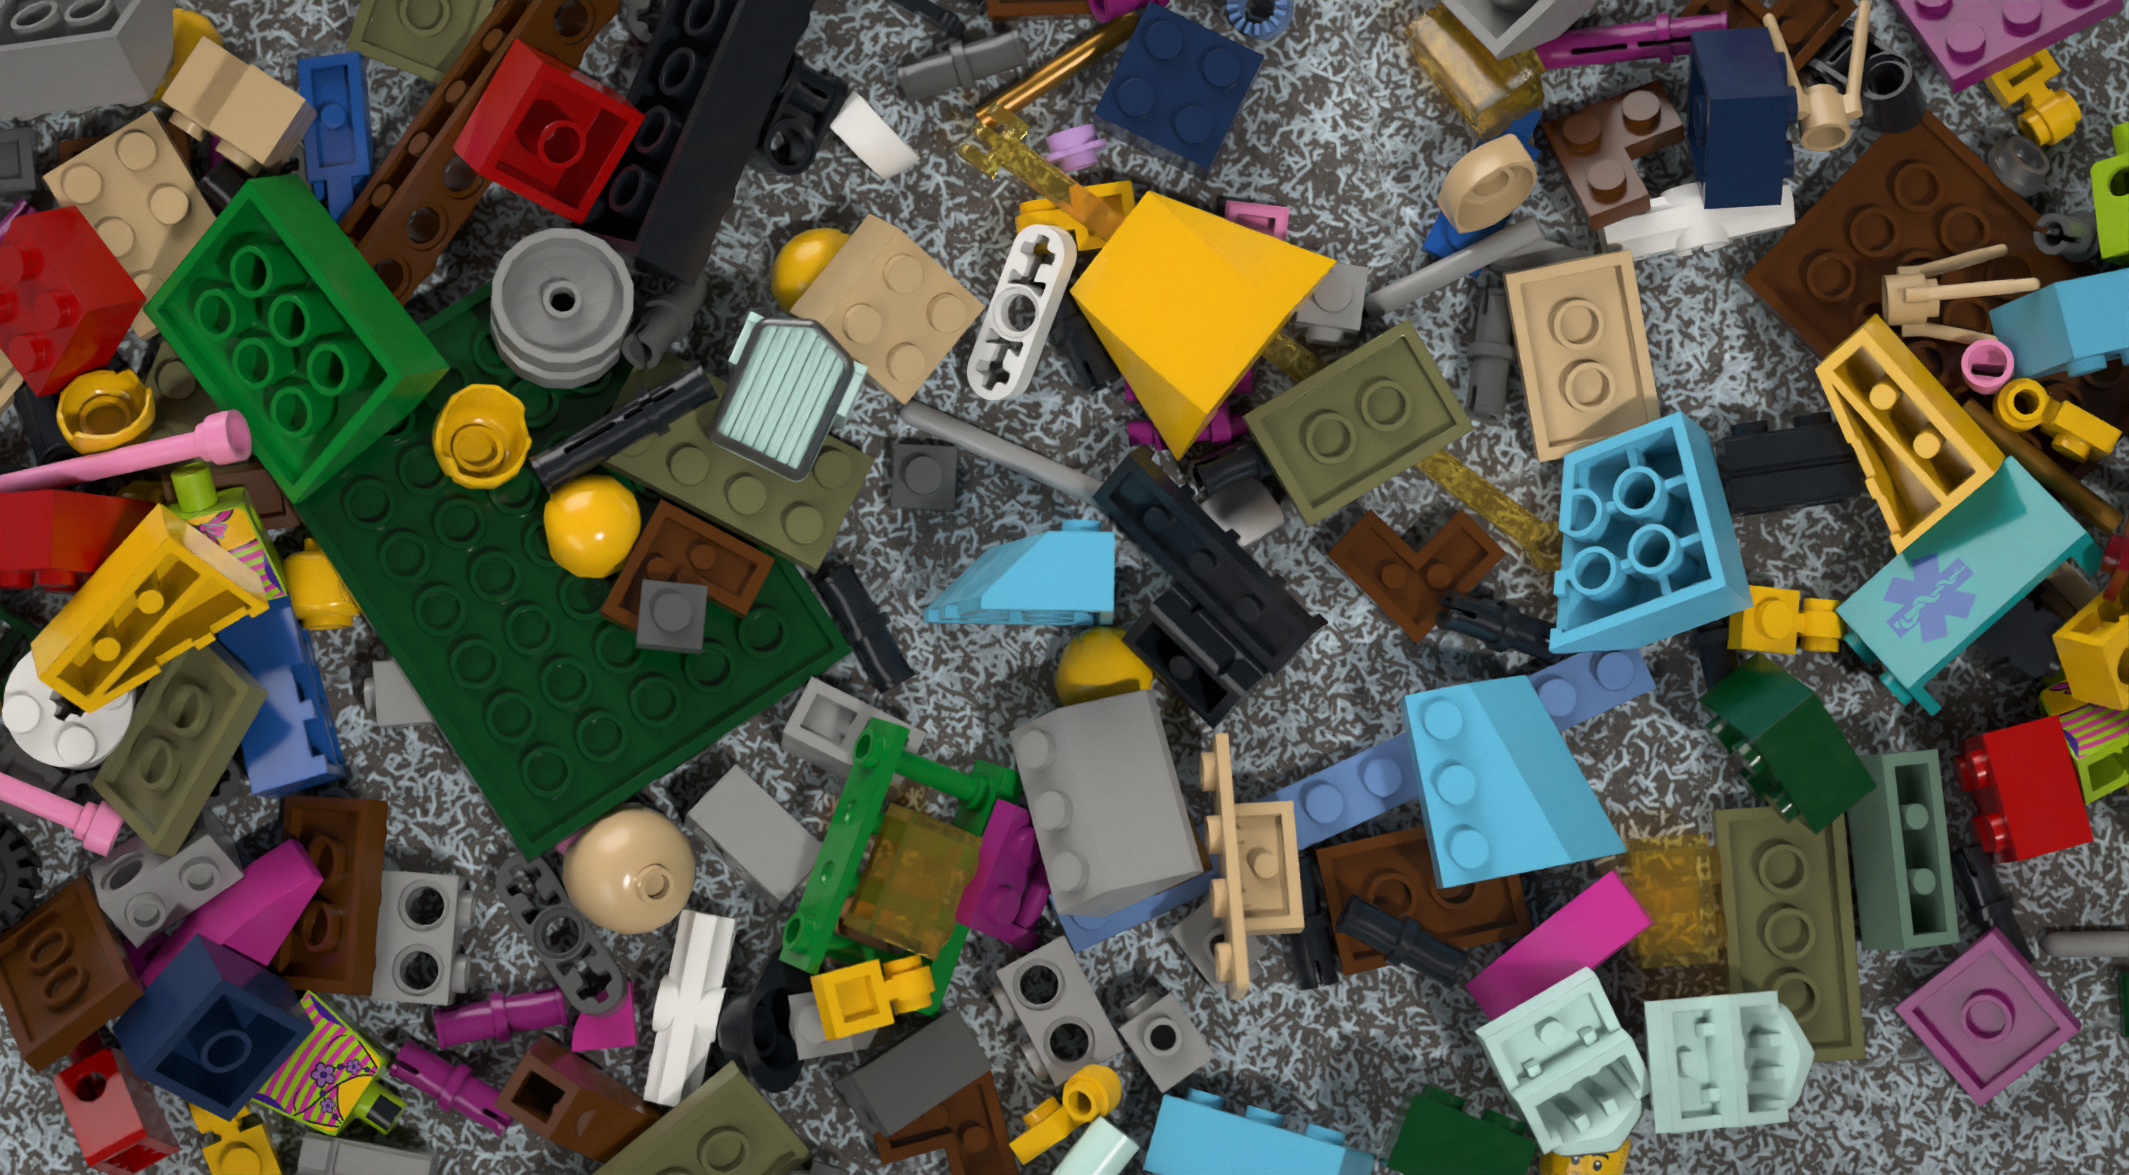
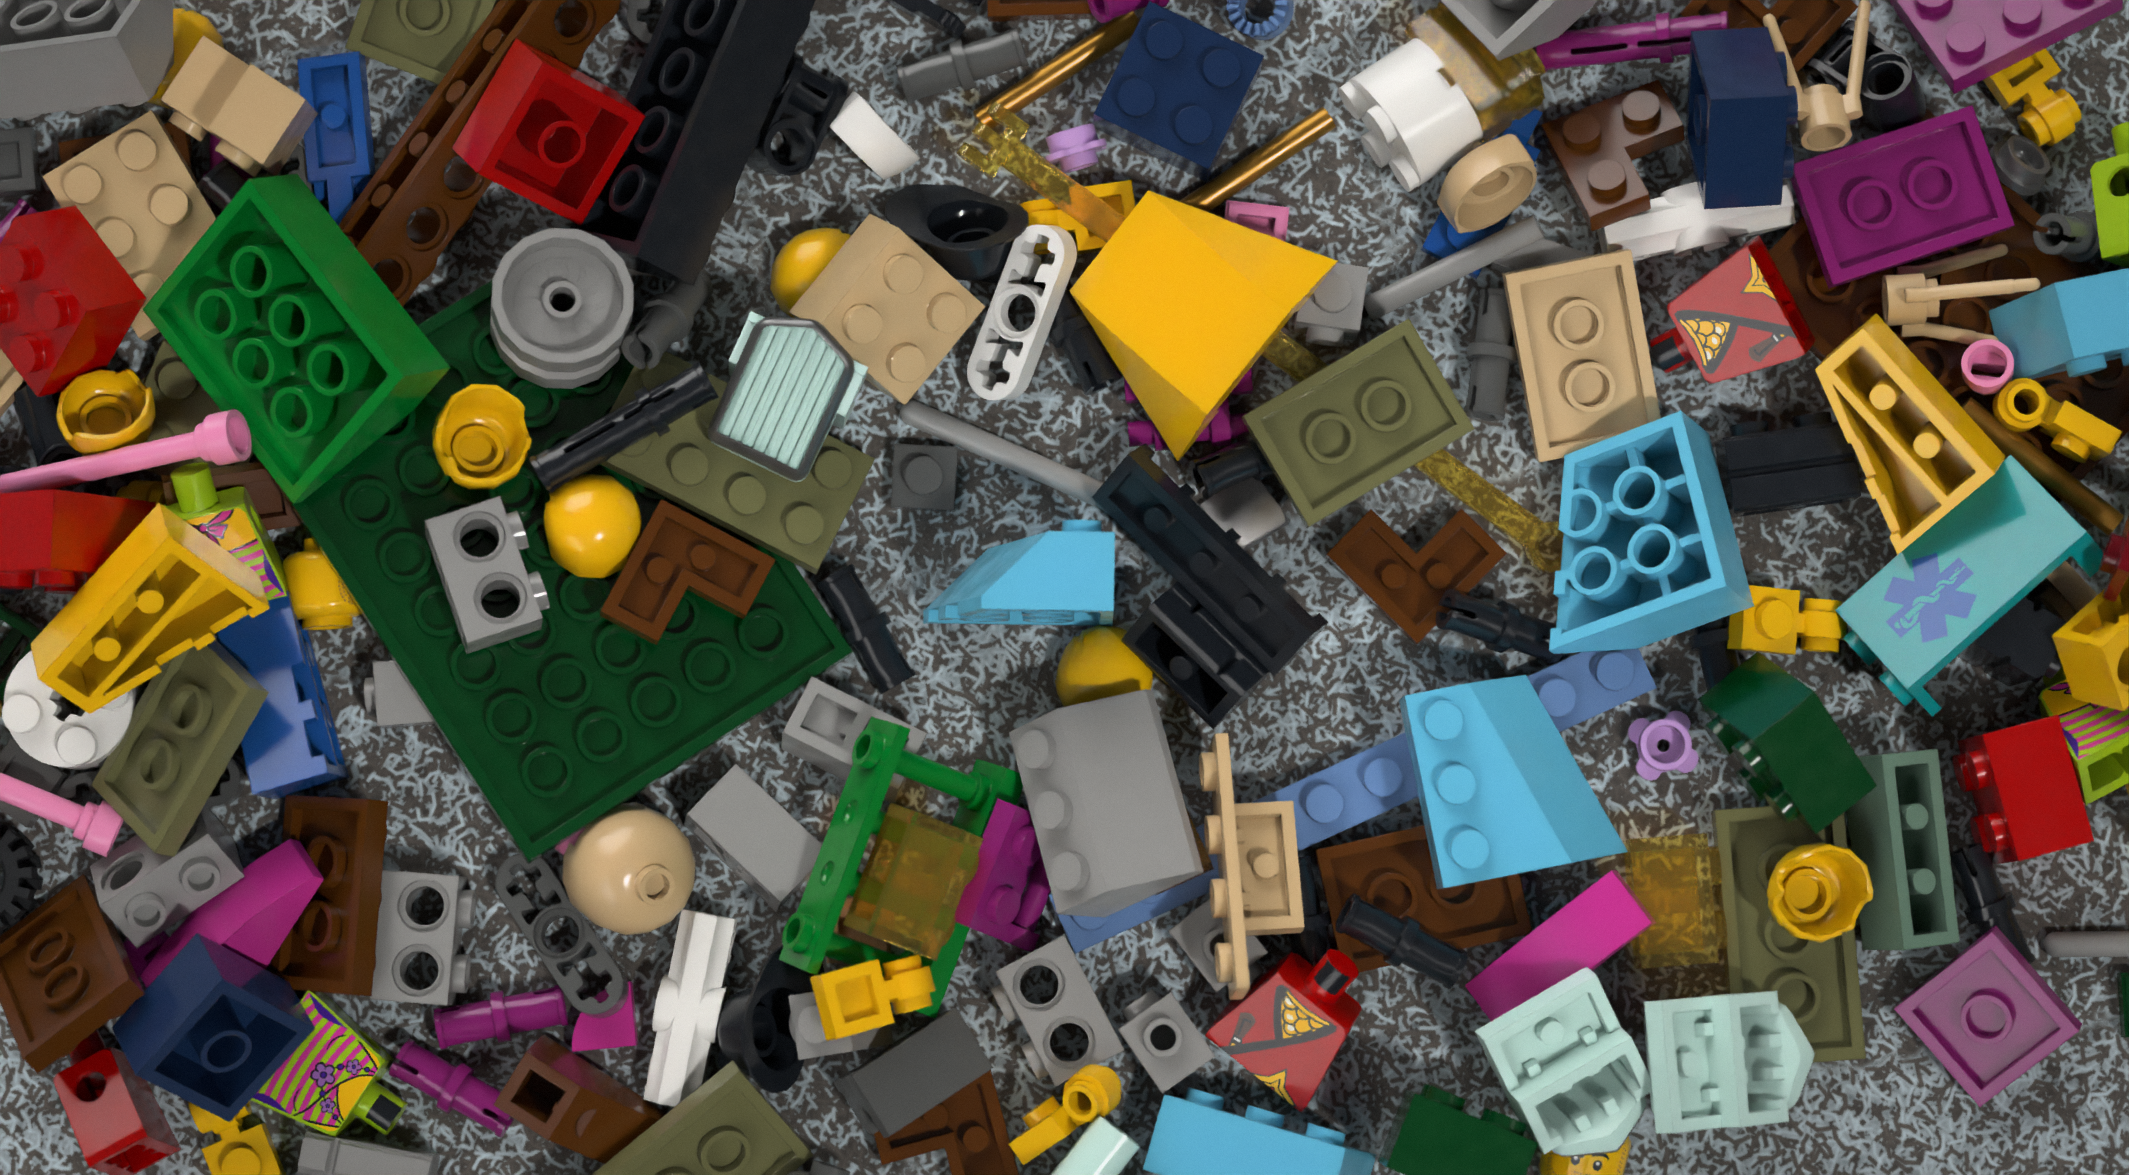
(471, 578): none -> light grey brick
(671, 616): dark grey plate -> none
(960, 227): none -> black piece
(1261, 161): none -> pearl gold bar
(1291, 1024): none -> red torso
(1412, 114): none -> white brick
(1679, 754): none -> lavender plate
(1734, 319): none -> torso
(1818, 891): none -> yellow hair
(1900, 196): none -> magenta plate

